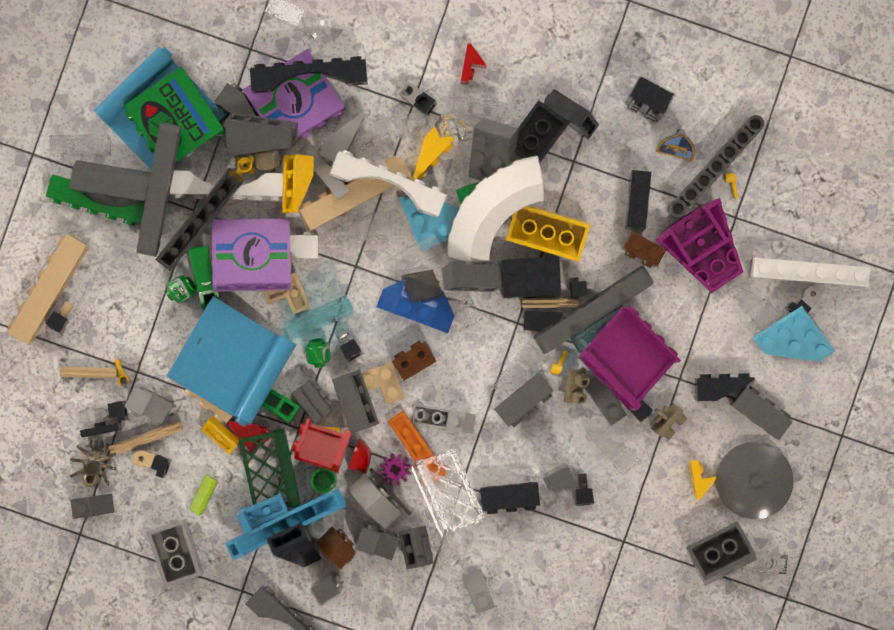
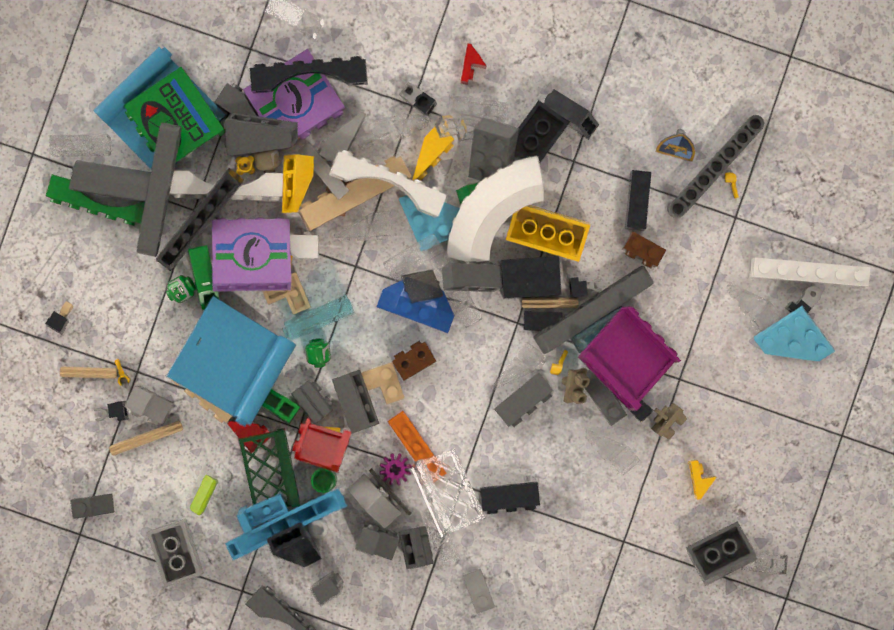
(48, 289): tan brick -> none
(93, 467): animal -> none
(100, 428): black plate -> none
(154, 461): leg -> none
(220, 435): yellow plate -> none
(337, 547): reddish brown brick -> none
(350, 347): black piece -> none
(361, 457): red brick -> none
(444, 418): light grey slope -> none
(559, 478): dark grey brick -> none
(584, 495): black piece -> none
(649, 99): black brick -> none
(704, 245): magenta wedge -> none
(716, 388): black slope -> none
(754, 480): dark grey dish -> none
(762, 412): dark grey brick -> none

